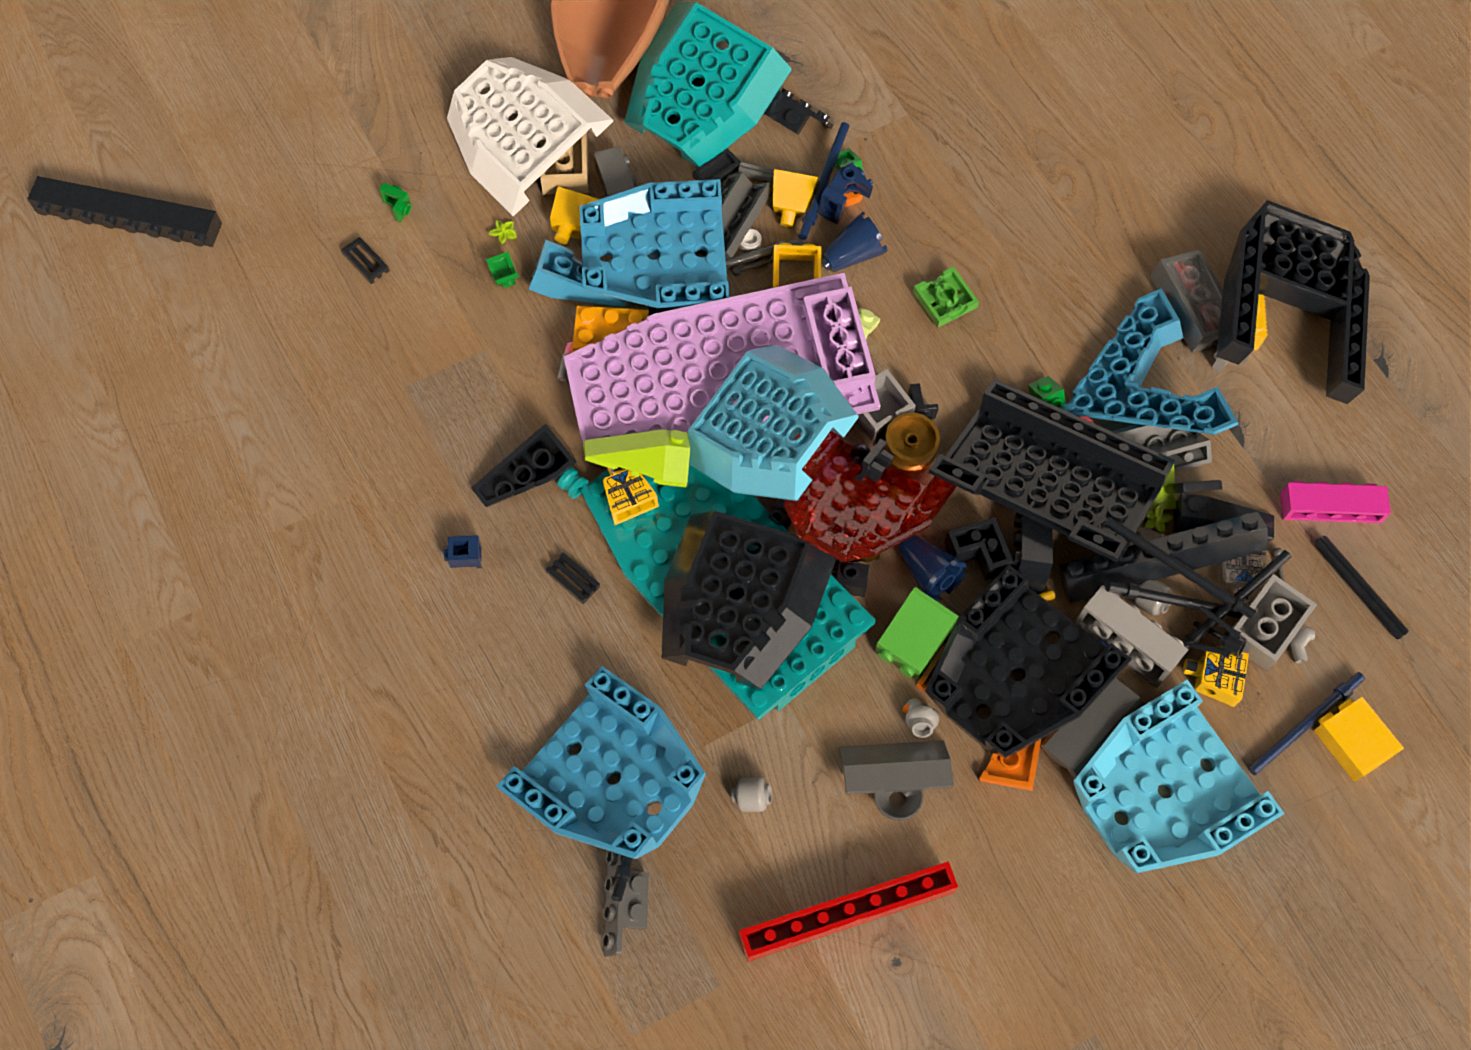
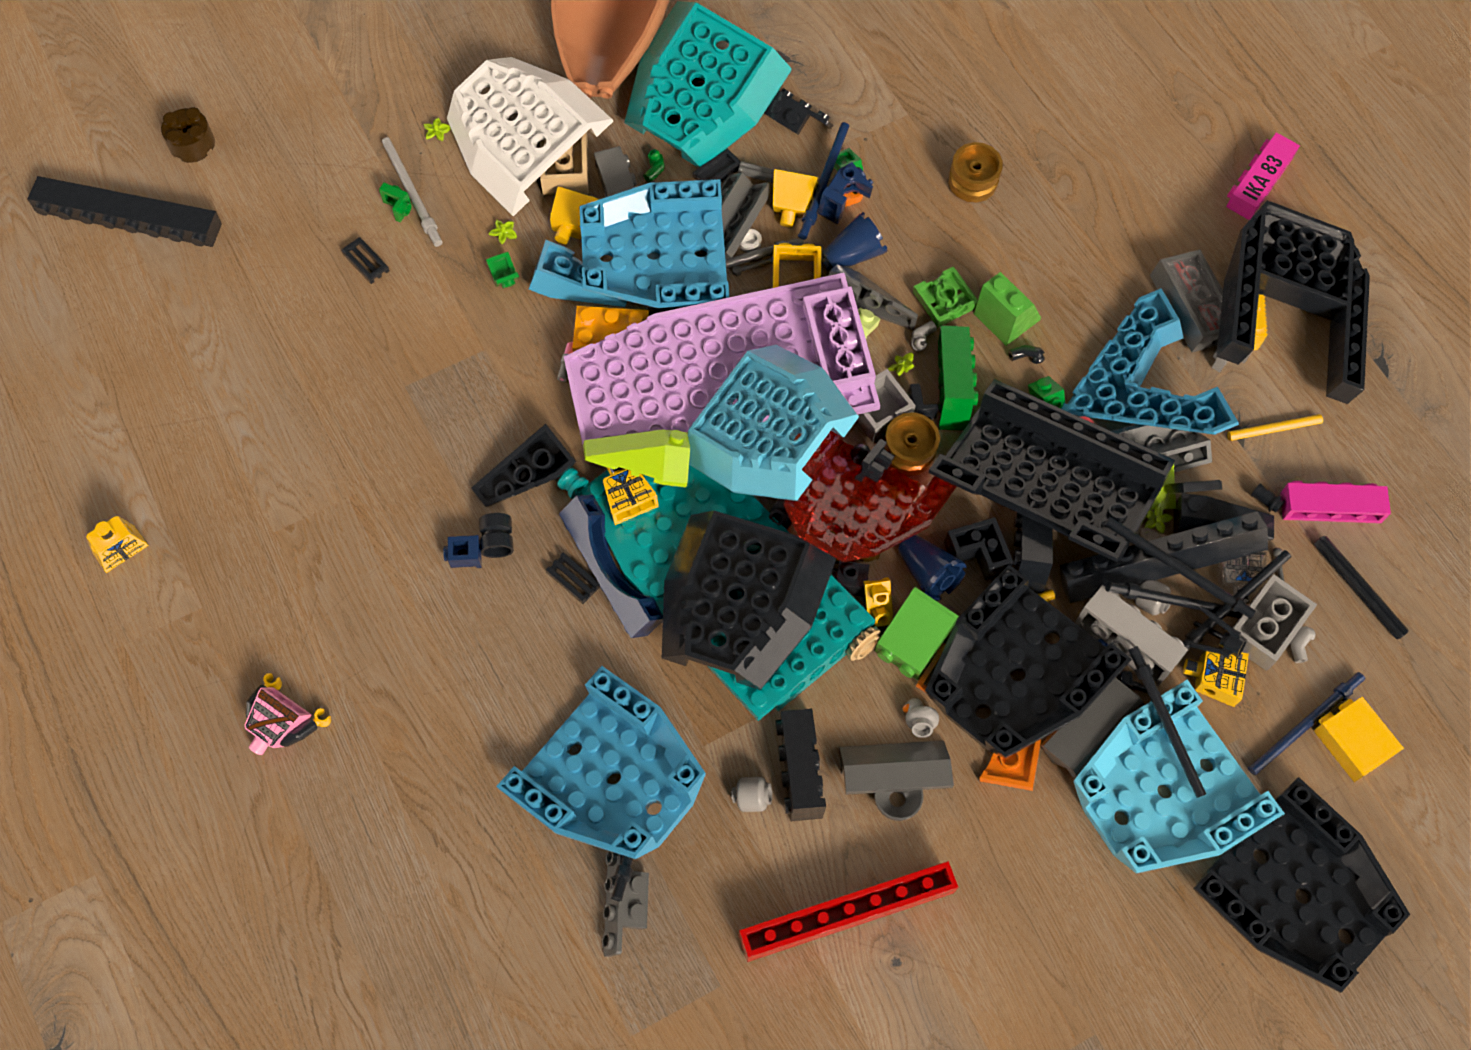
(114, 542): none -> yellow torso
(187, 134): none -> dark brown brick
(277, 719): none -> torso
(428, 224): none -> light grey bar
(436, 129): none -> lime plant
(496, 536): none -> black wheel
(587, 527): none -> dark blue arch
(656, 166): none -> green arm
(801, 765): none -> black wedge
(864, 643): none -> tan gear
(875, 299): none -> dark grey wedge
(879, 601): none -> yellow hips
(903, 364): none -> lime plant
(919, 335): none -> light grey arm
(956, 377): none -> green wedge
(975, 172): none -> pearl gold wheel
(1005, 309): none -> bright green slope
(1027, 351): none -> black arm
(1126, 678): none -> black hand
(1145, 673): none -> black bar
(1262, 176): none -> dark pink brick
(1268, 498): none -> black pin
(1274, 427): none -> yellow bar
(1336, 868): none -> black wedge

